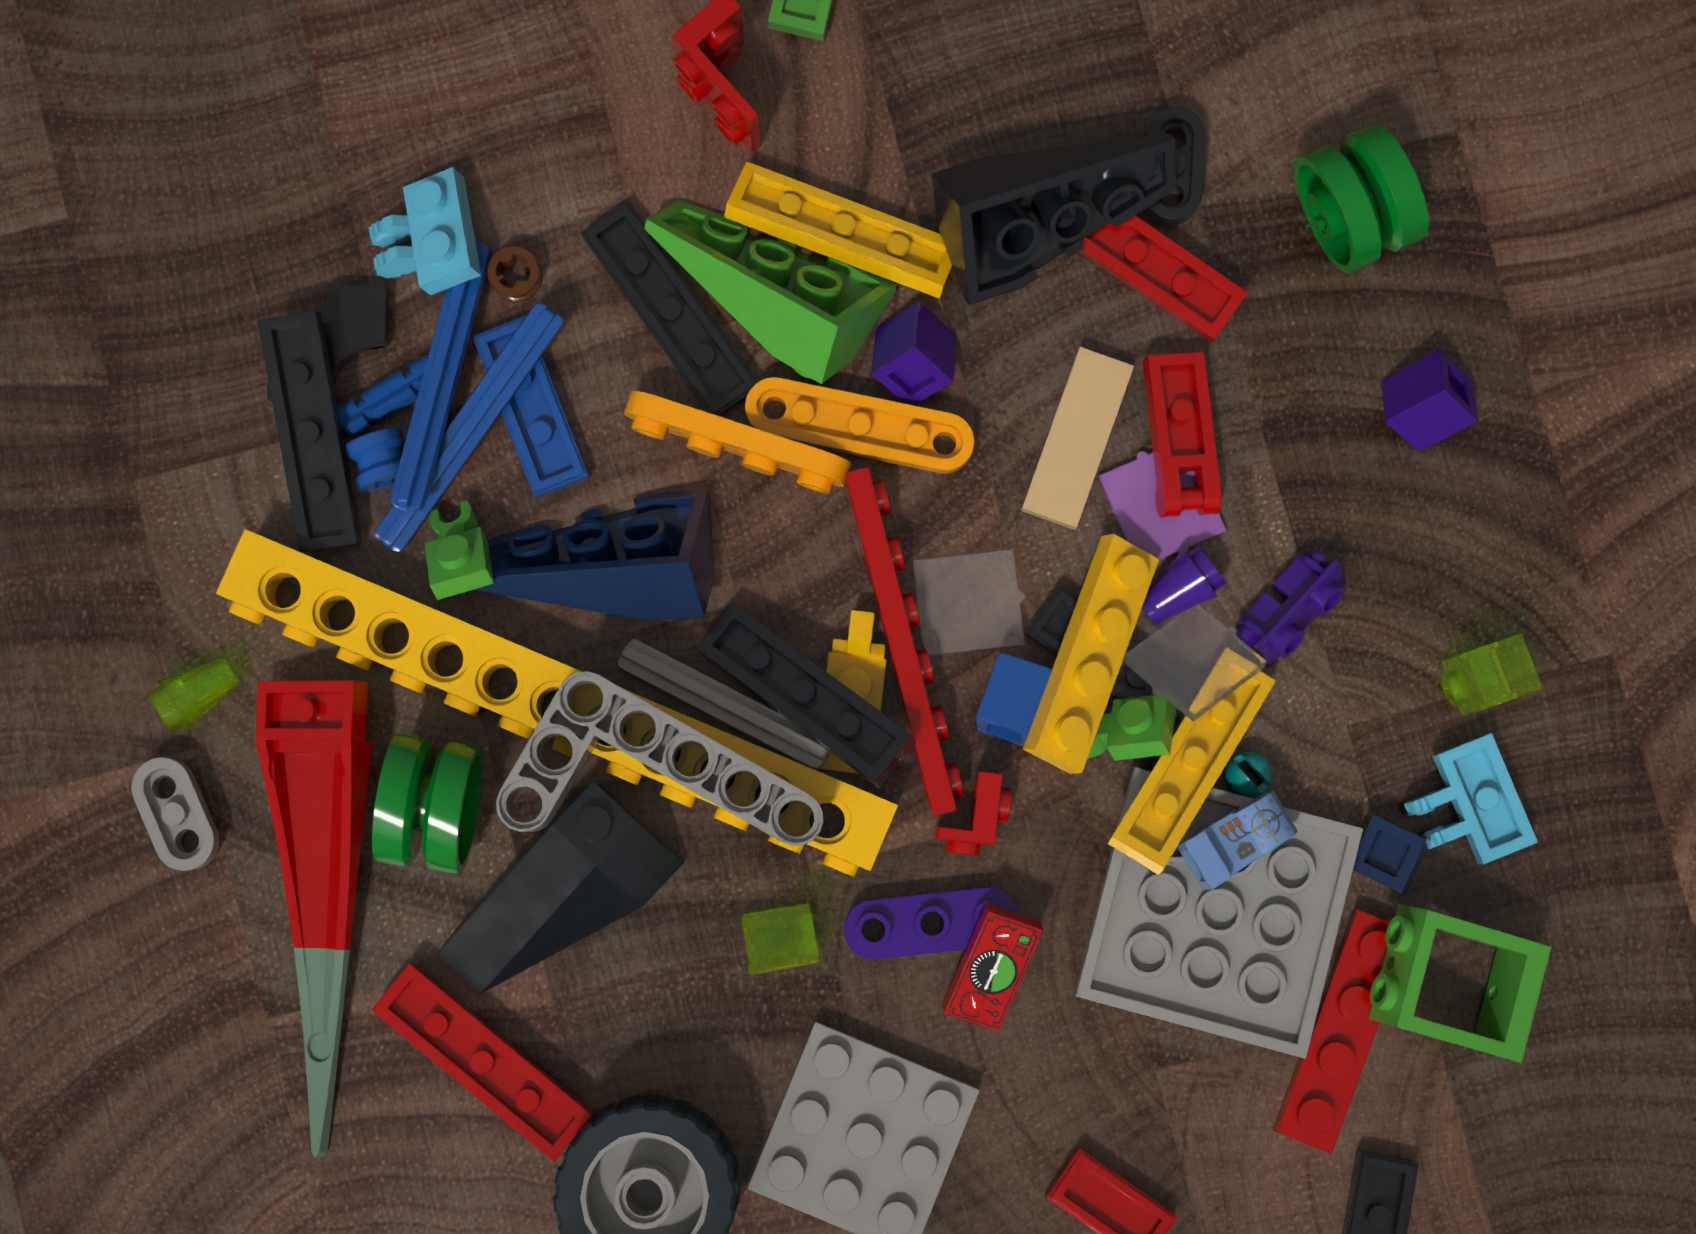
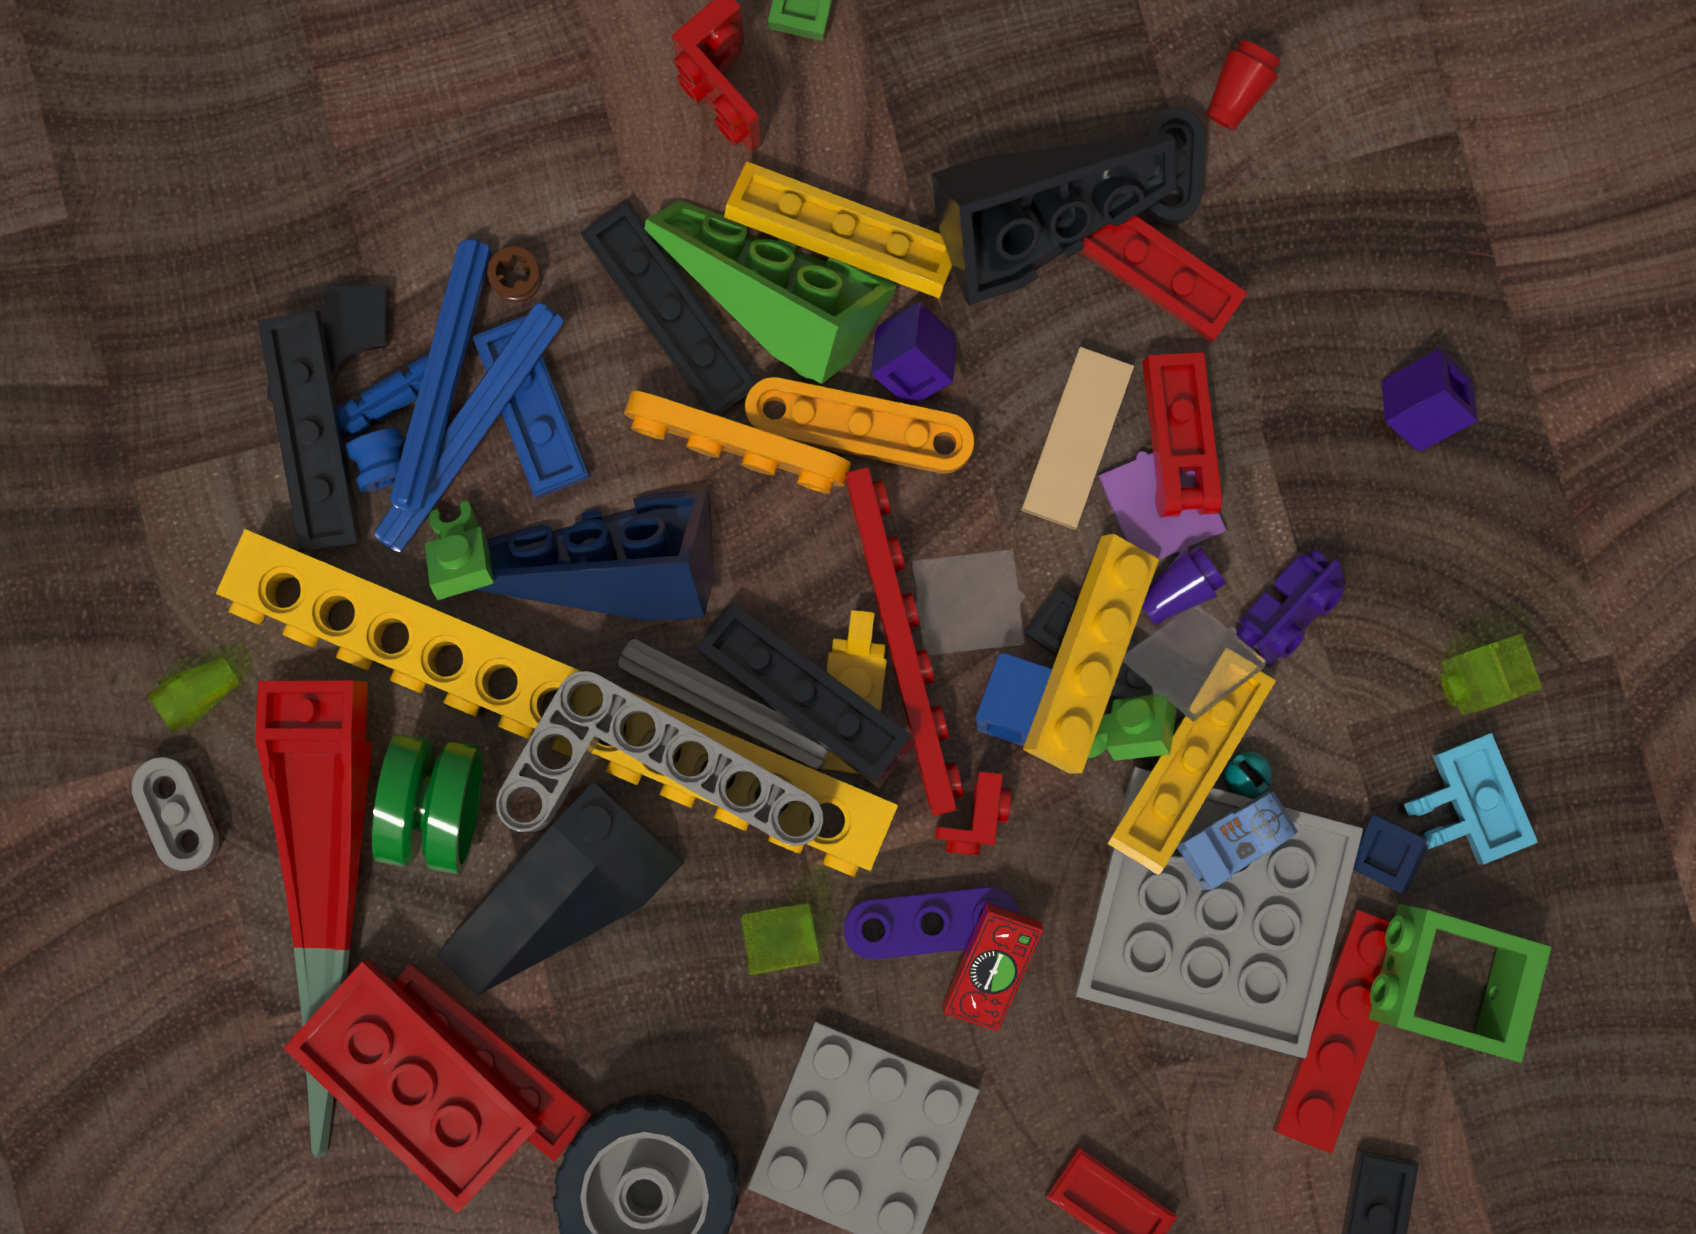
(412, 1085): none -> red plate
(440, 235): medium azure hinge -> none
(1242, 83): none -> red cone
(1361, 197): green wheel -> none

